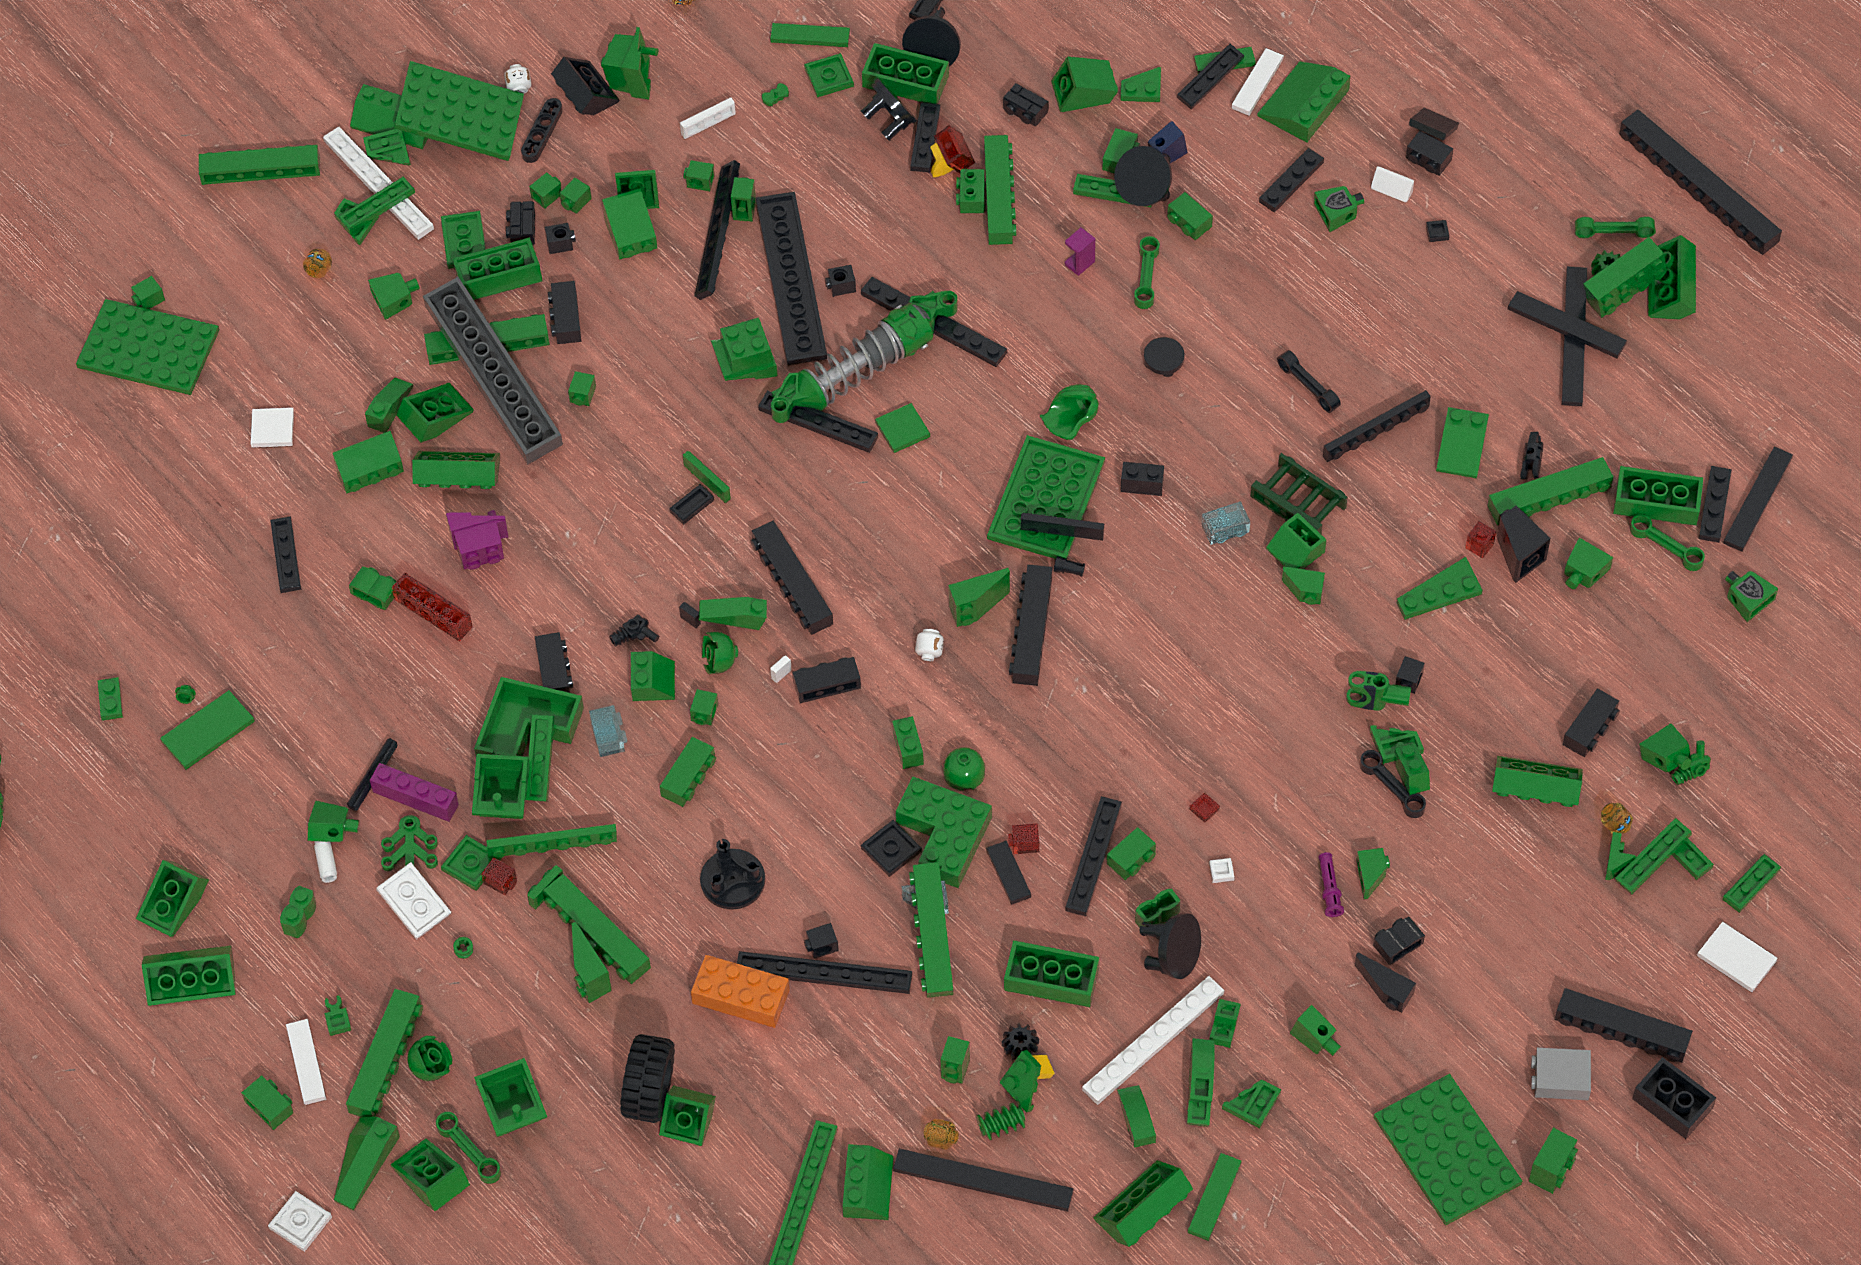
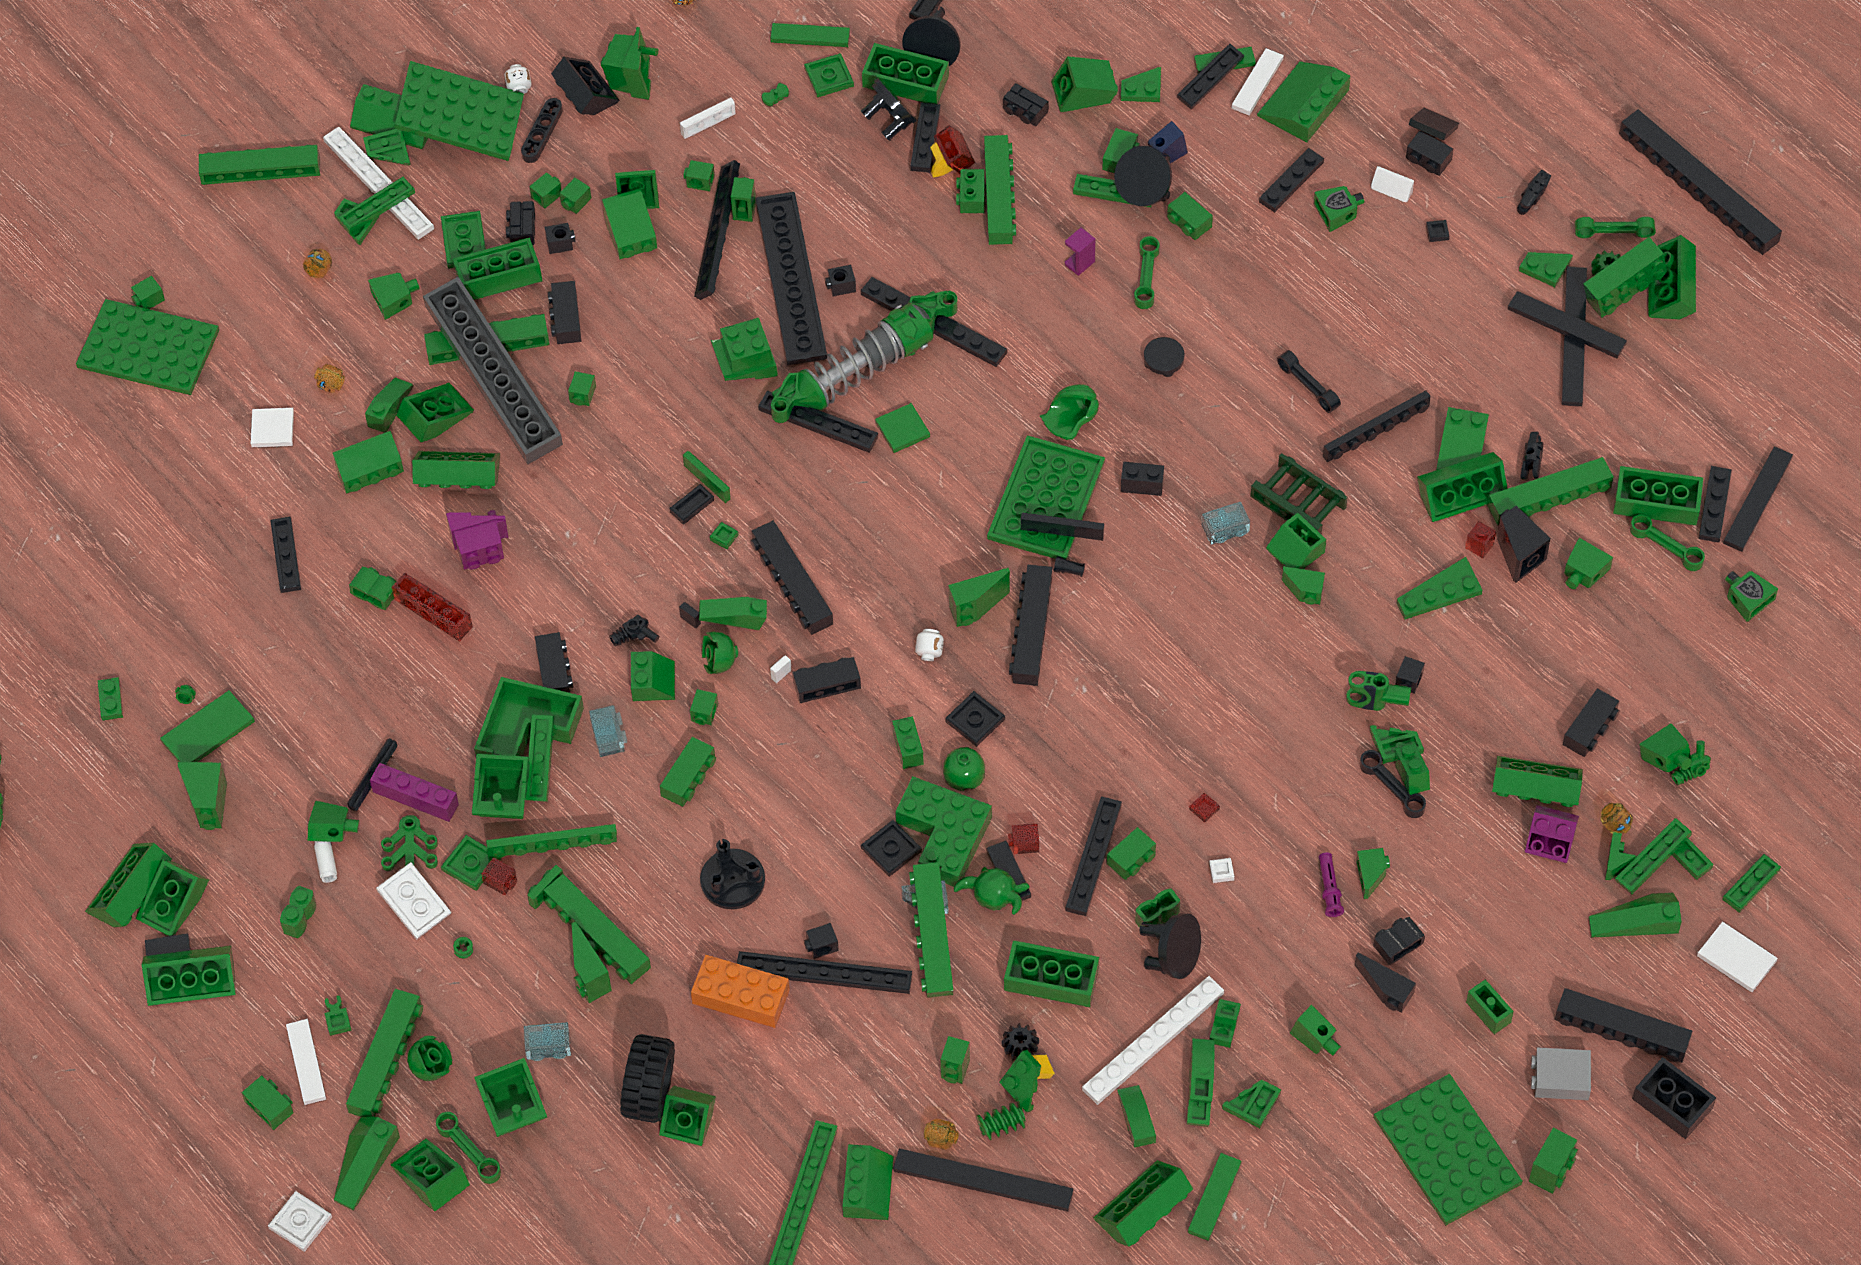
(127, 885): none -> green slope
(167, 944): none -> black tile
(206, 791): none -> green slope
(329, 378): none -> clear yellow head
(547, 1041): none -> clear light blue brick
(724, 535): none -> green tile
(975, 718): none -> black tile
(994, 889): none -> green piece
(1461, 486): none -> green slope
(1489, 1006): none -> green brick
(1533, 192): none -> black hinge
(1545, 266): none -> green wing
(1551, 834): none -> magenta slope
(1643, 916): none -> green wedge

